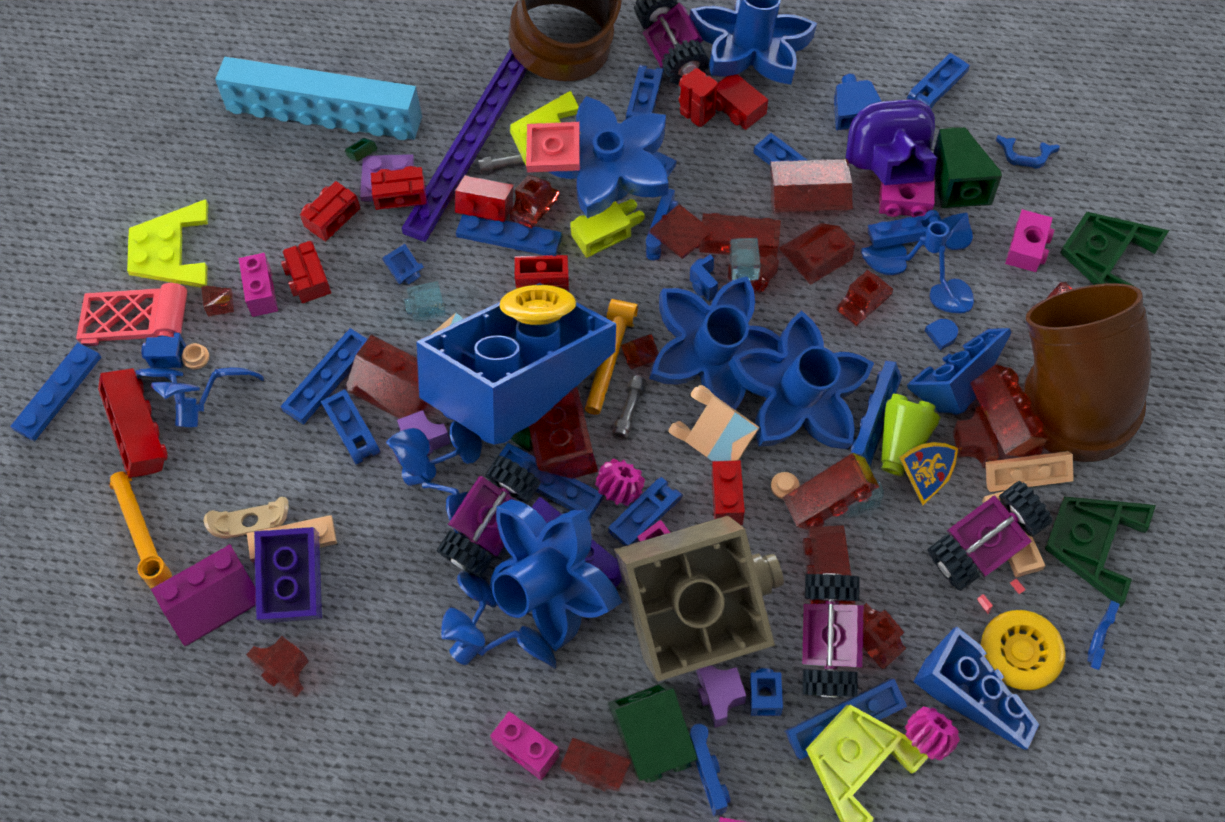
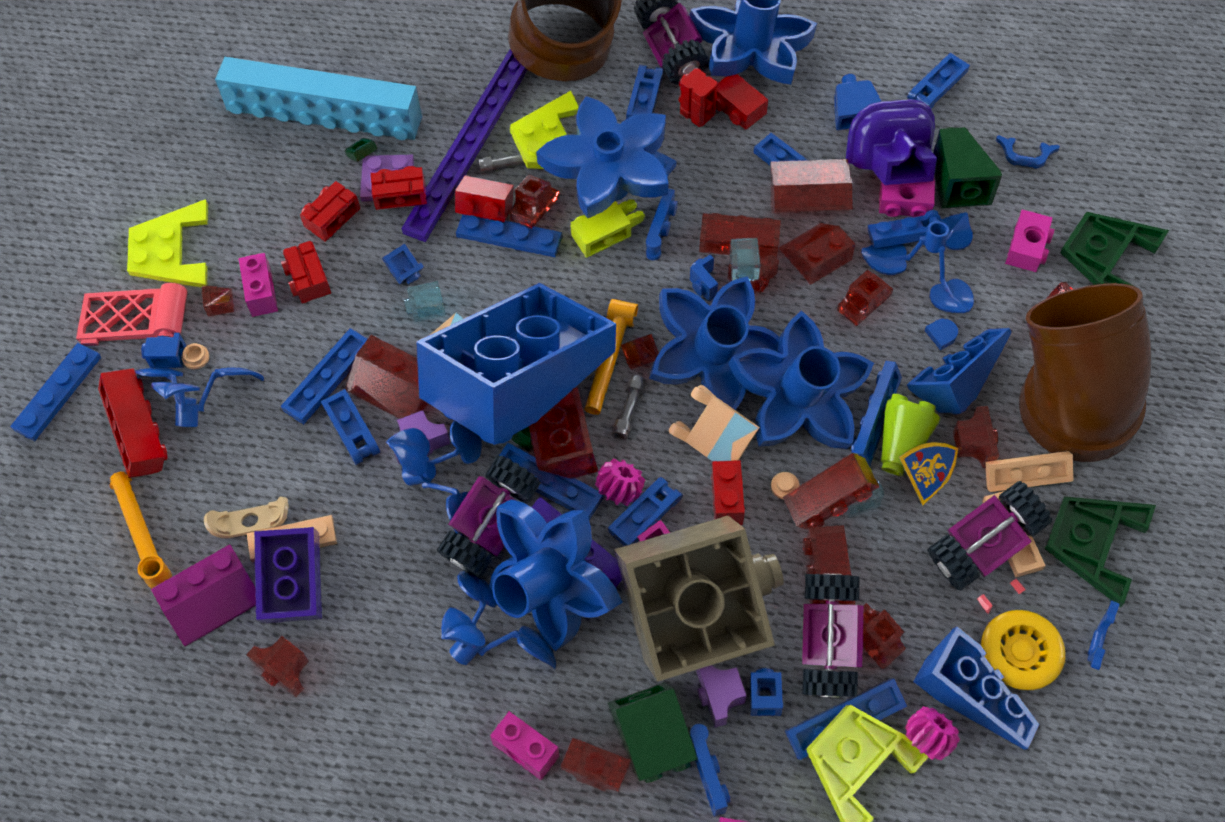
(537, 304): yellow wheel -> none
(542, 269): red brick -> none
(553, 147): coral plate -> none
(681, 231): clear red piece -> none
(1009, 412): clear red slope -> none

